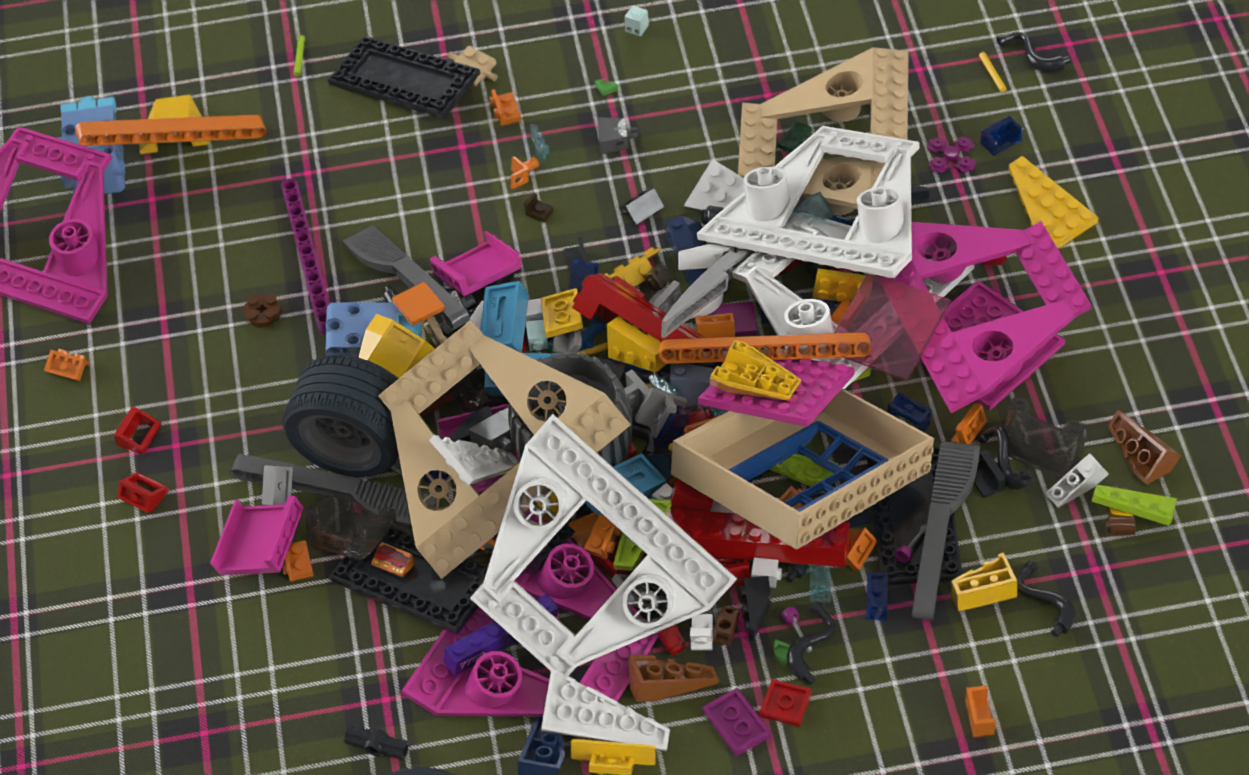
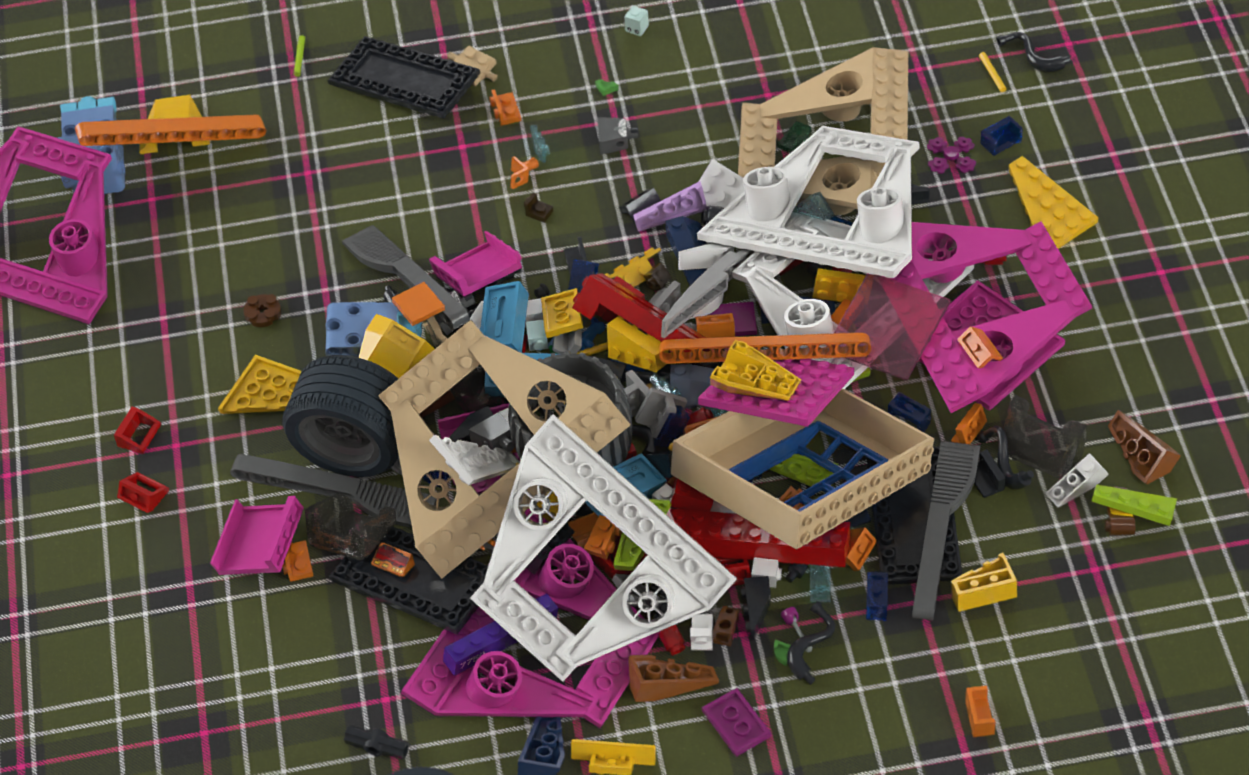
(66, 365): orange bracket -> none
(261, 388): none -> yellow wing
(276, 484): light grey panel -> none
(306, 252): magenta beam -> none
(542, 291): none -> black piece
(591, 715): white wing -> none
(680, 204): none -> lavender wing
(785, 703): red tile -> none
(906, 549): magenta hinge -> none
(978, 347): none -> orange panel
(1064, 605): black animal -> none

